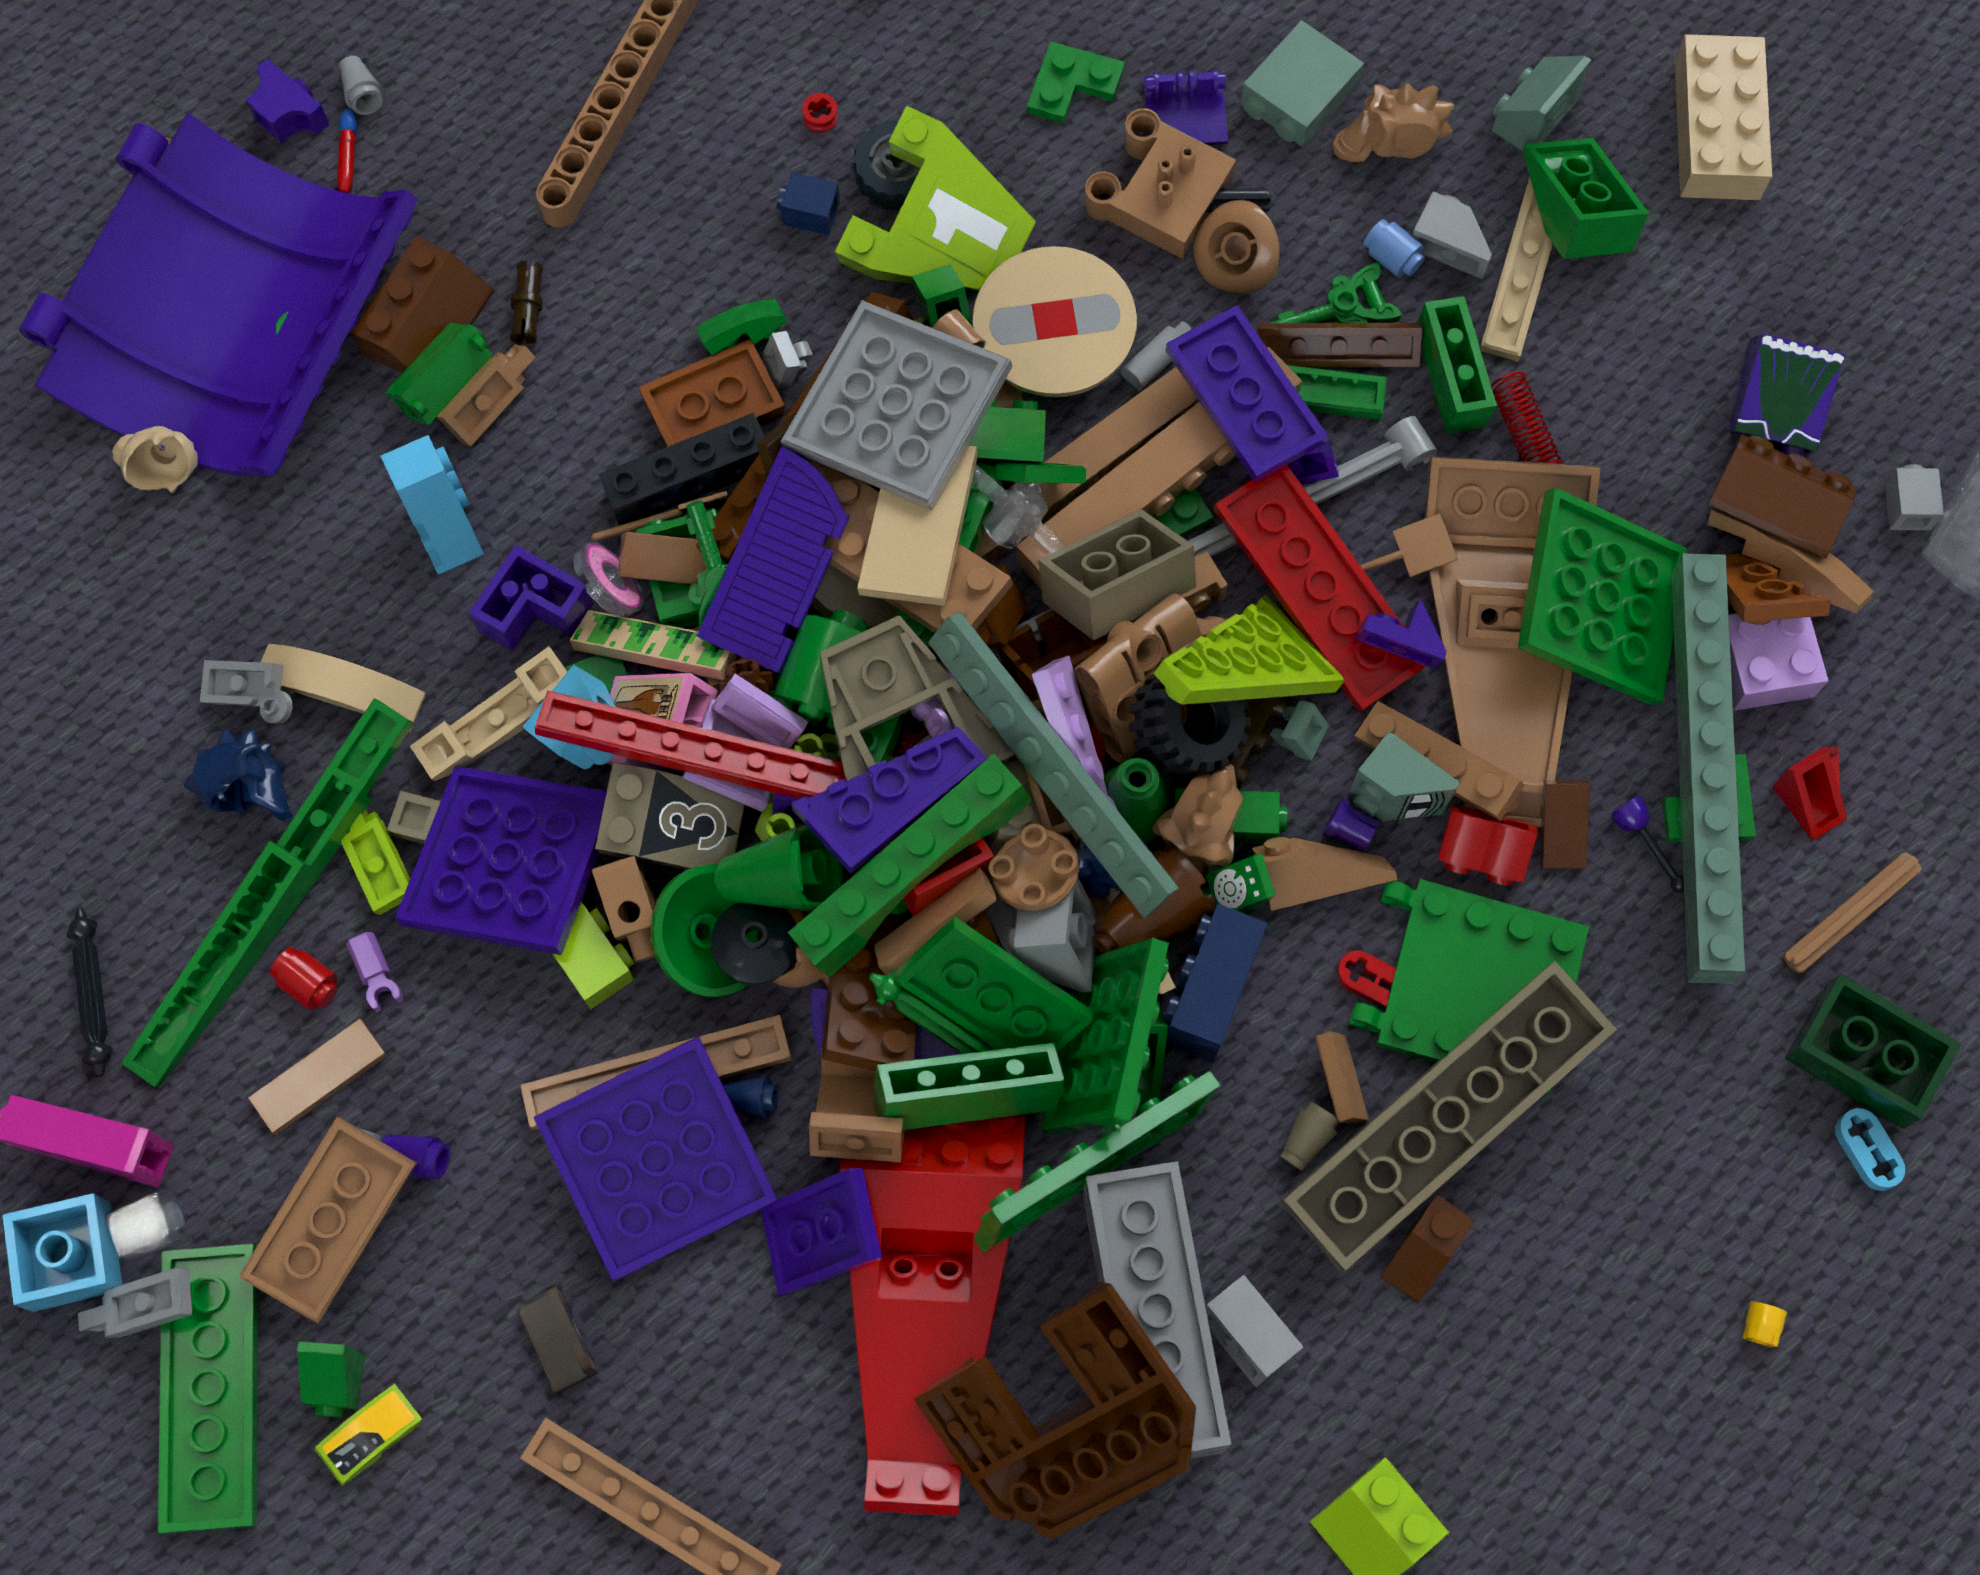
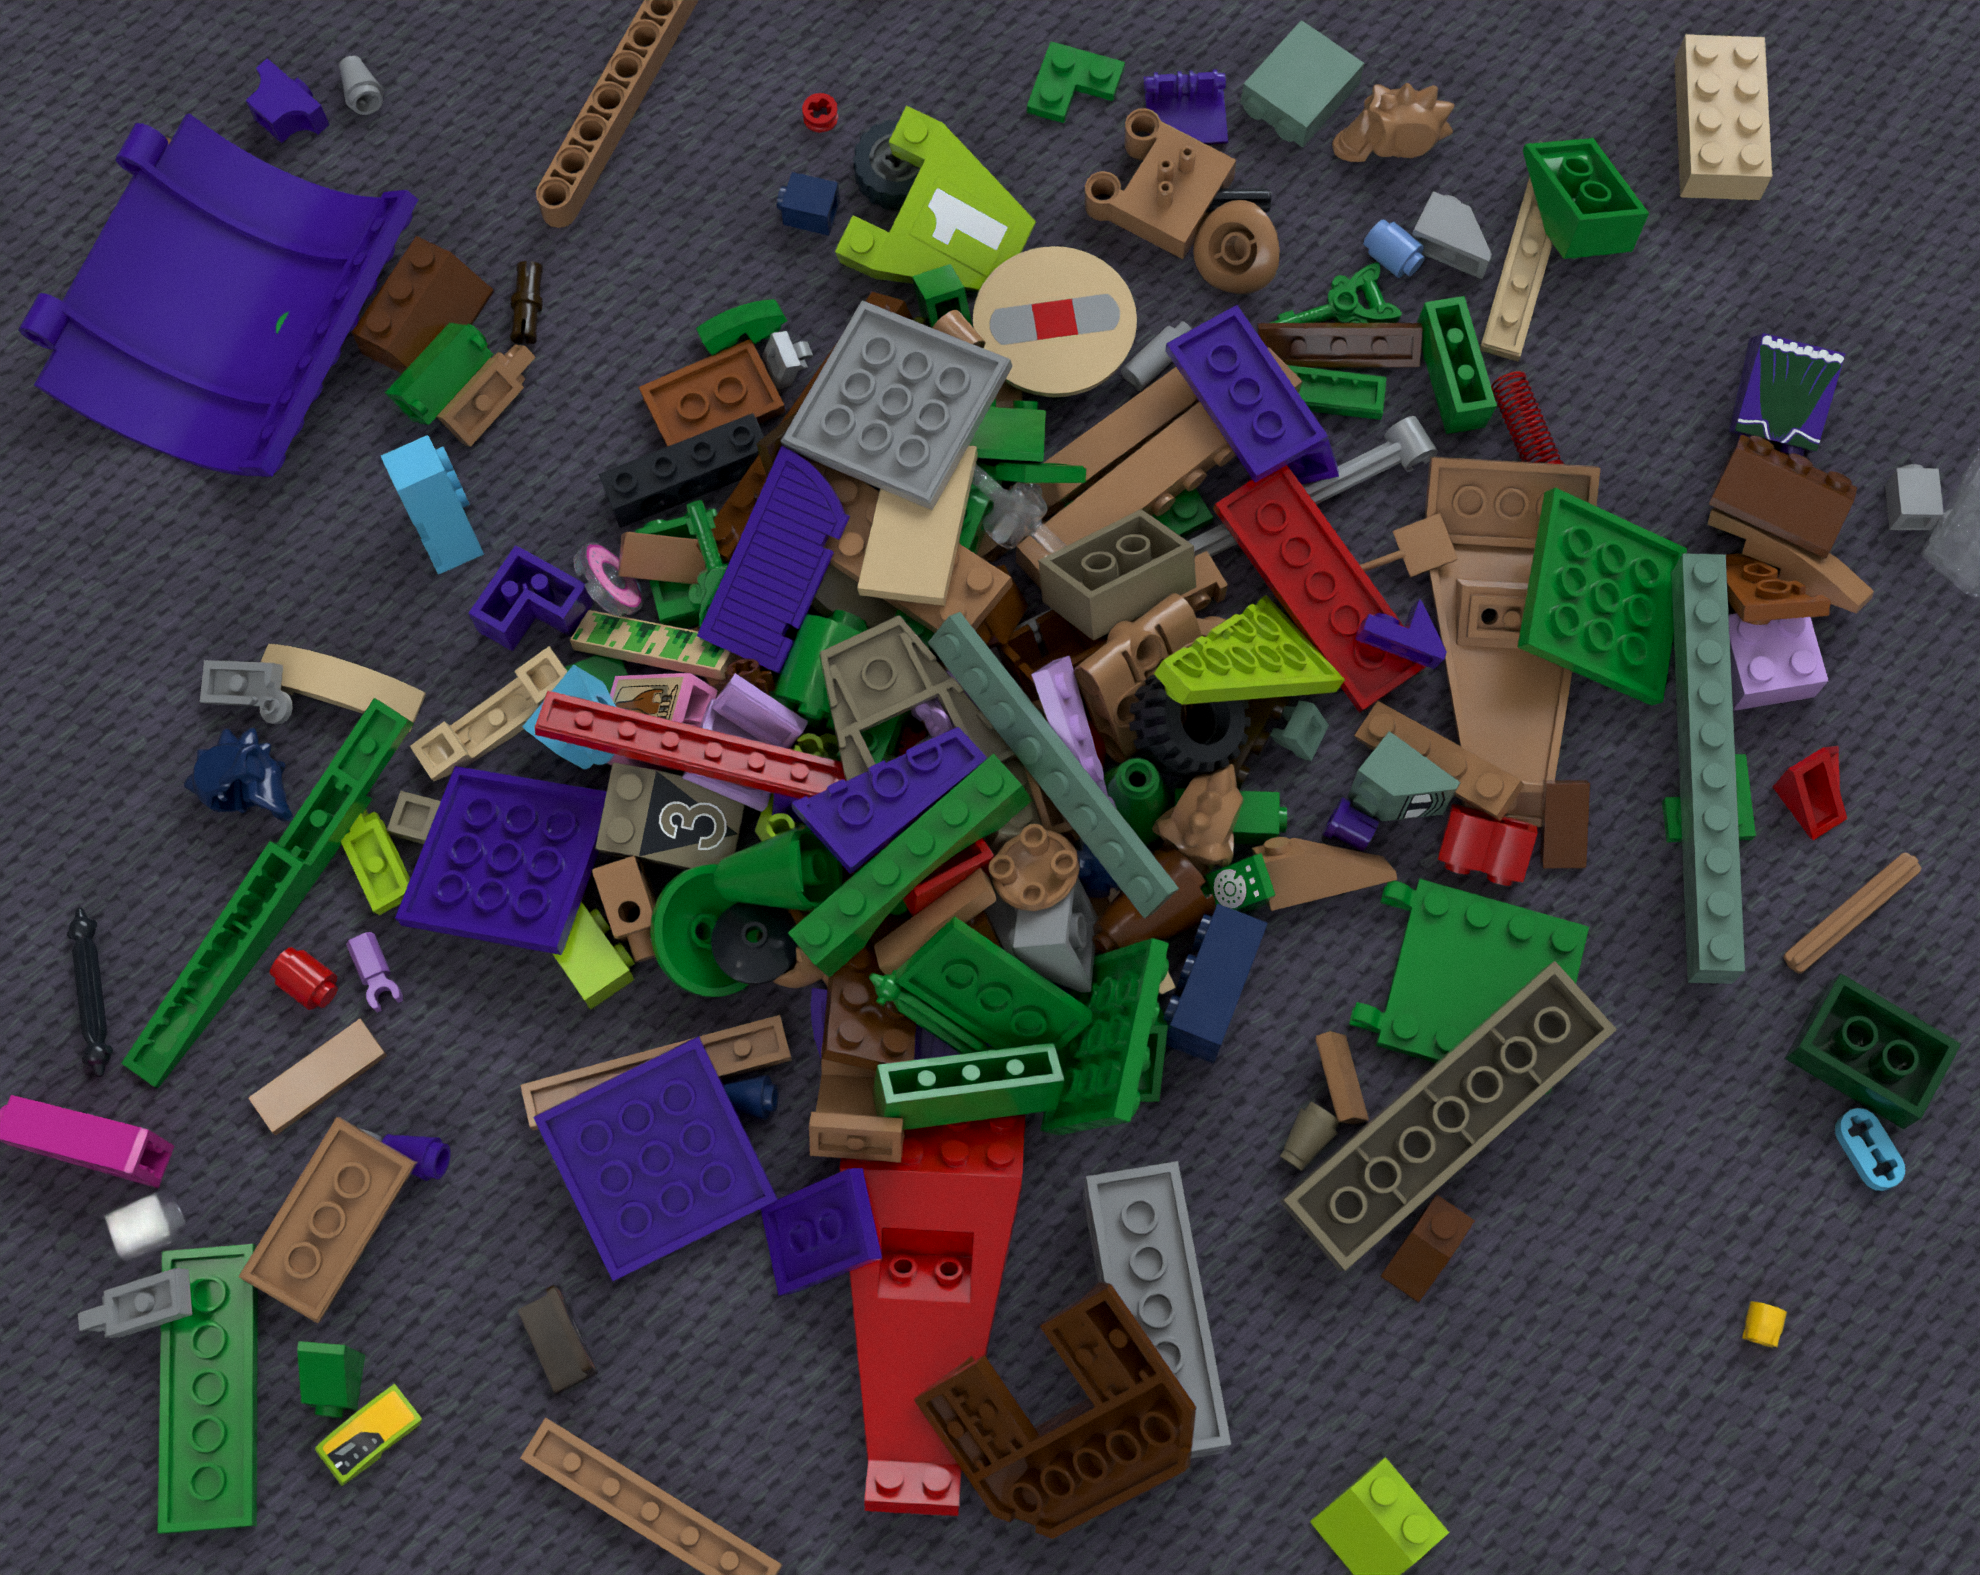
(61, 1252): medium azure brick -> none
(152, 467): tan piece -> none
(346, 151): red piece -> none
(709, 500): medium nougat piece -> none
(1117, 1146): green plate -> none
(1250, 1331): light grey hinge -> none
(1363, 987): red beam -> none
(1540, 99): sand green slope -> none
(1634, 818): hinge -> none

